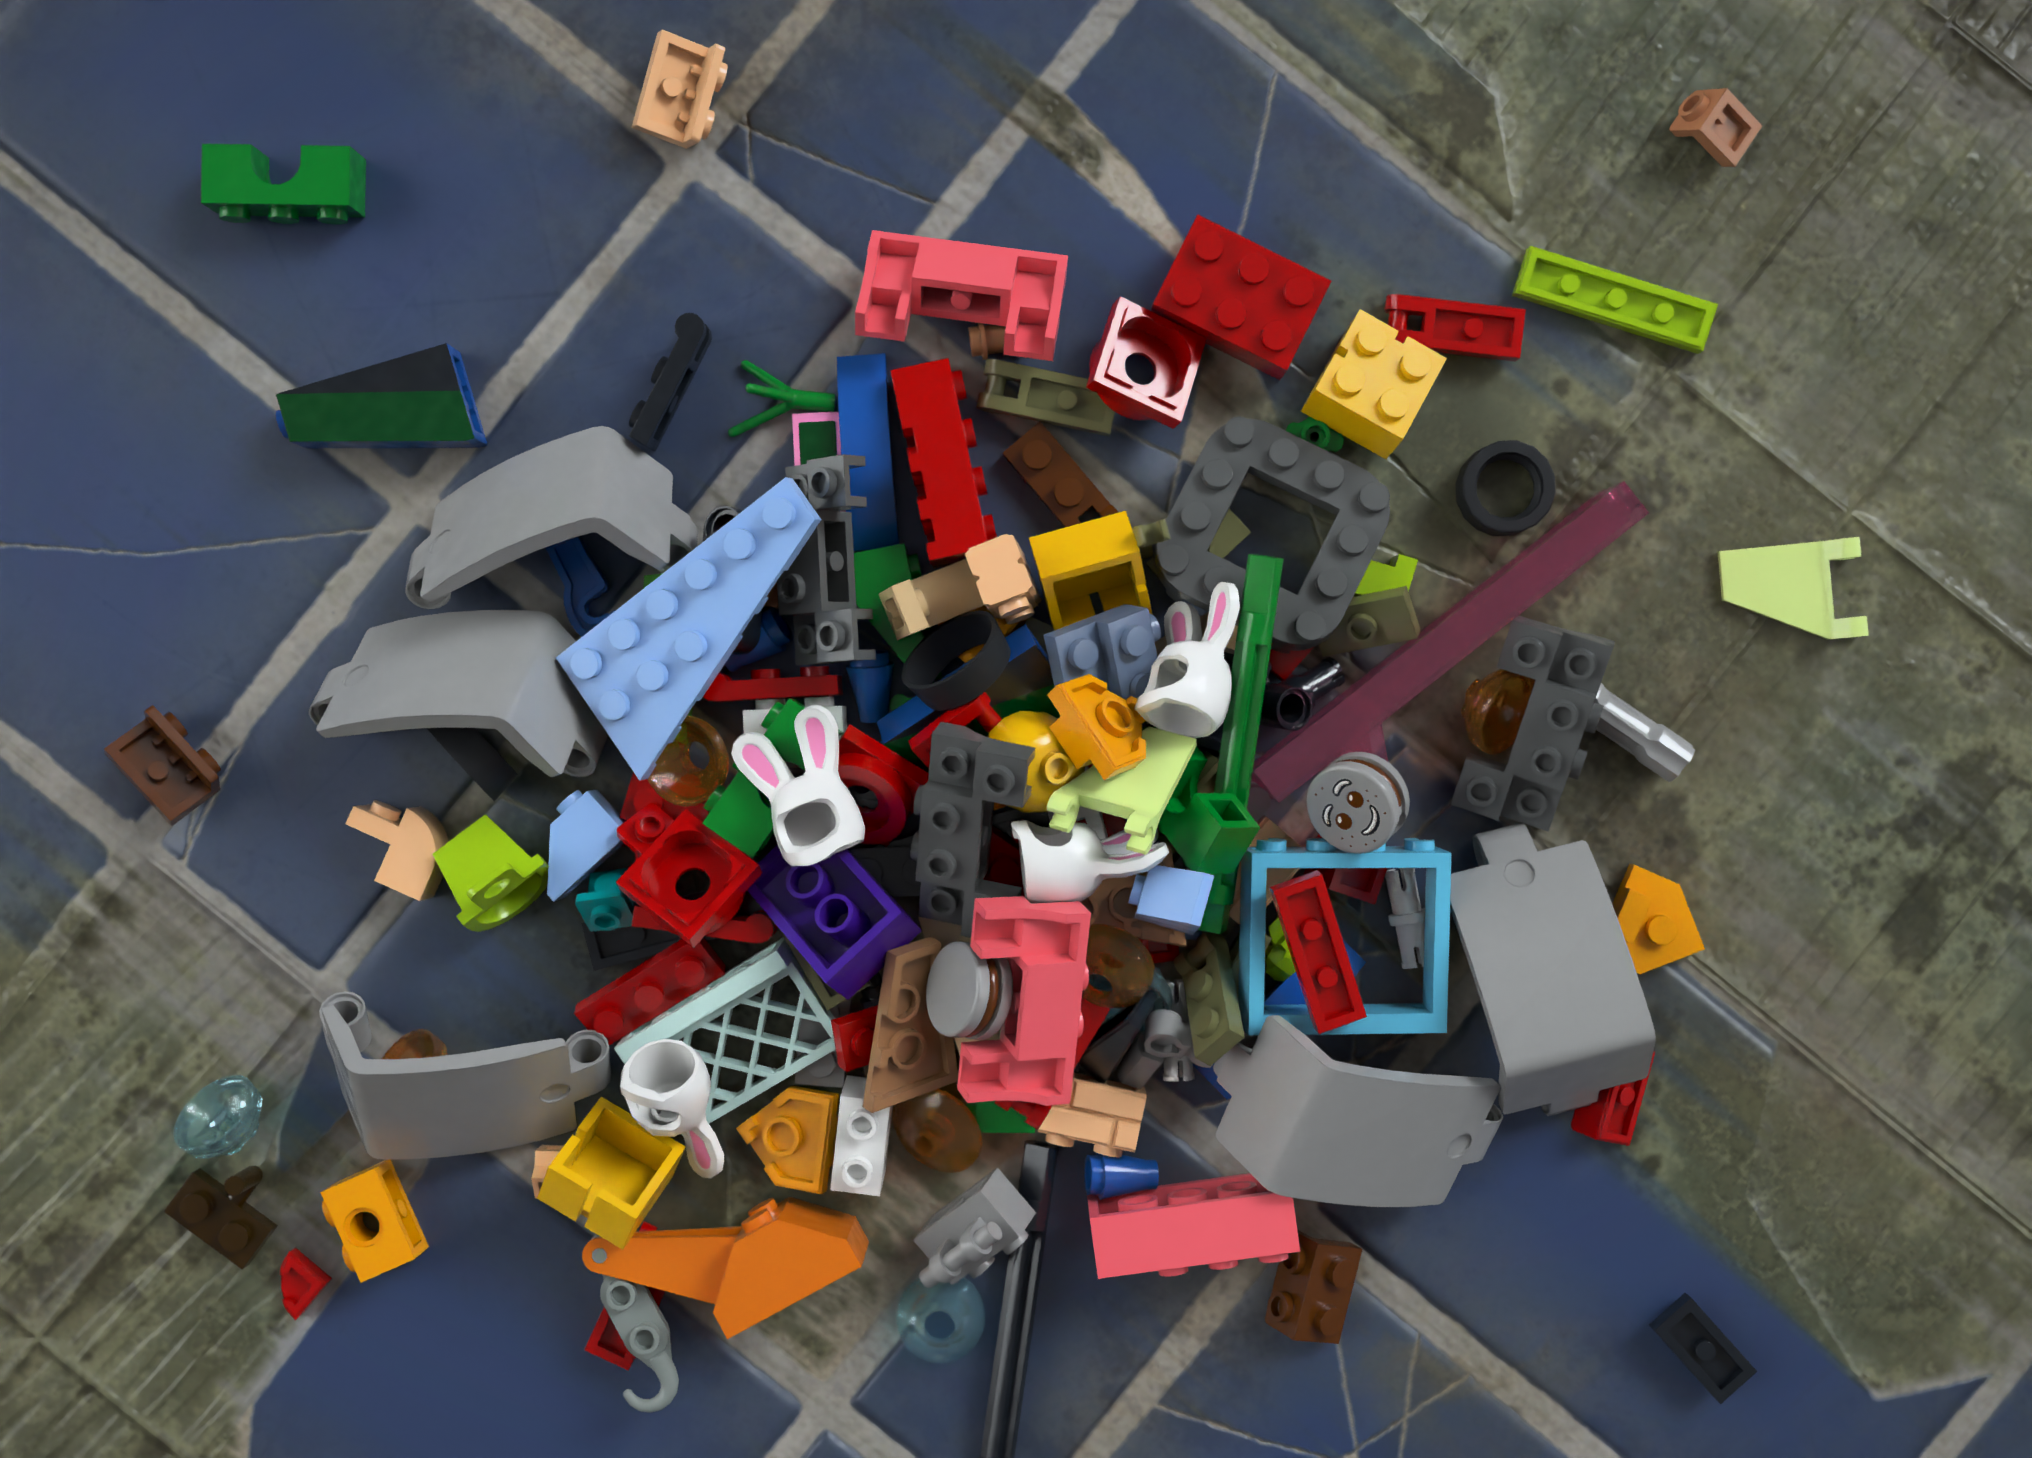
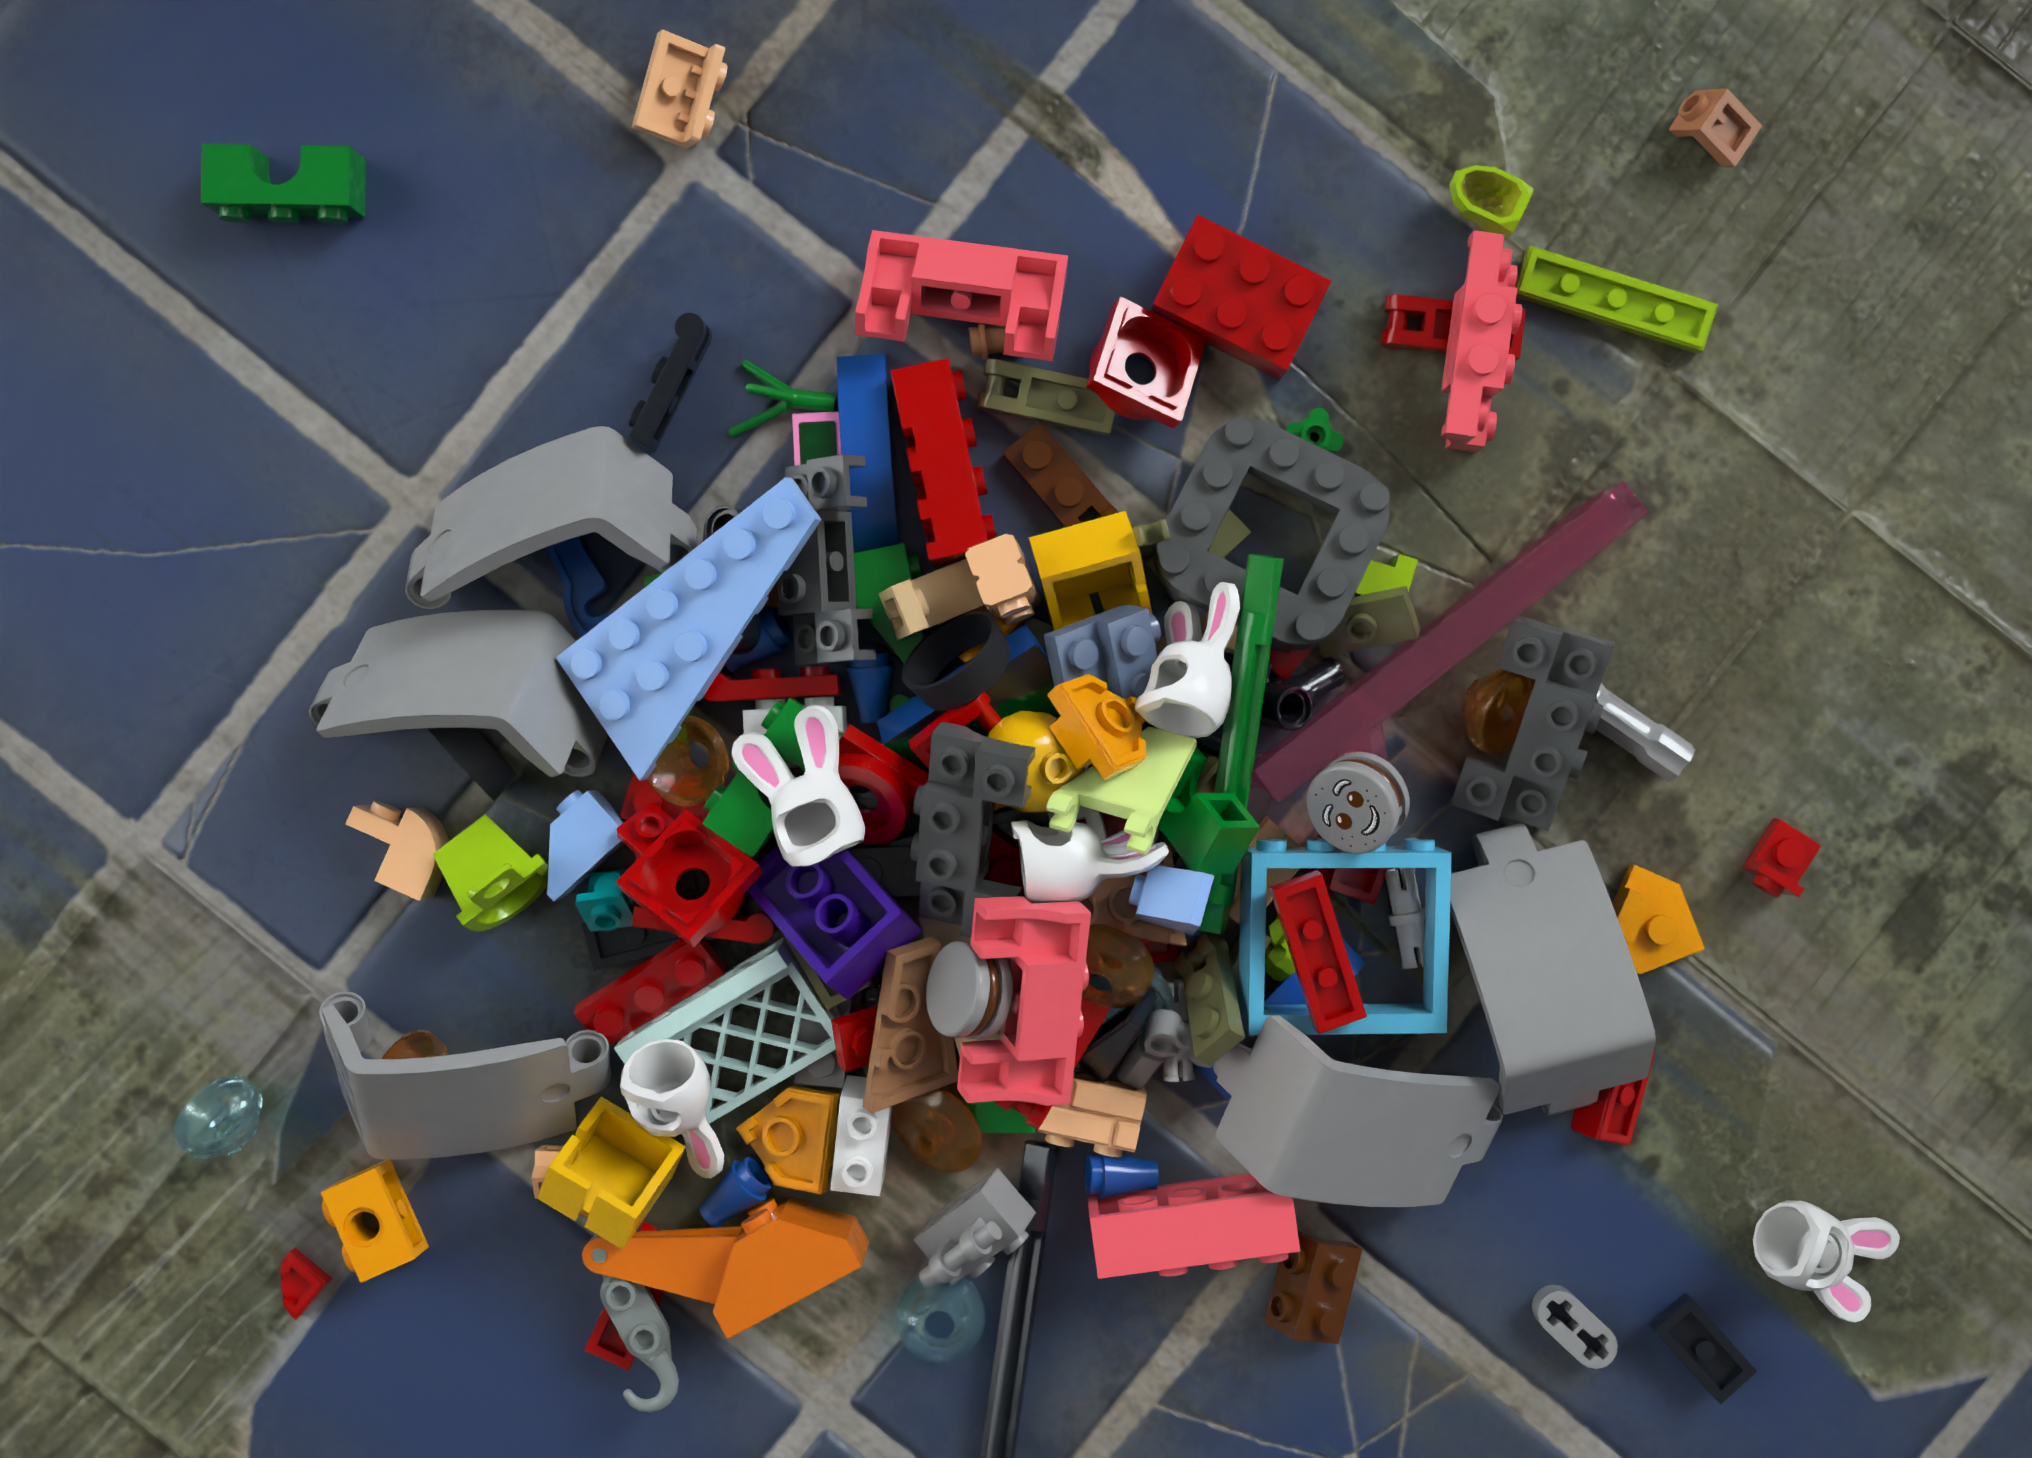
(165, 765): reddish brown bracket -> none
(222, 1215): dark brown plate -> none
(391, 404): slope -> none
(737, 1191): none -> blue cone
(1375, 386): yellow piece -> none
(1480, 342): none -> coral bracket
(1490, 198): none -> rock
(1543, 486): black tyre -> none
(1581, 1319): none -> light grey beam
(1781, 859): none -> red bracket
(1791, 585): yellowish green flag -> none
(1817, 1251): none -> white piece

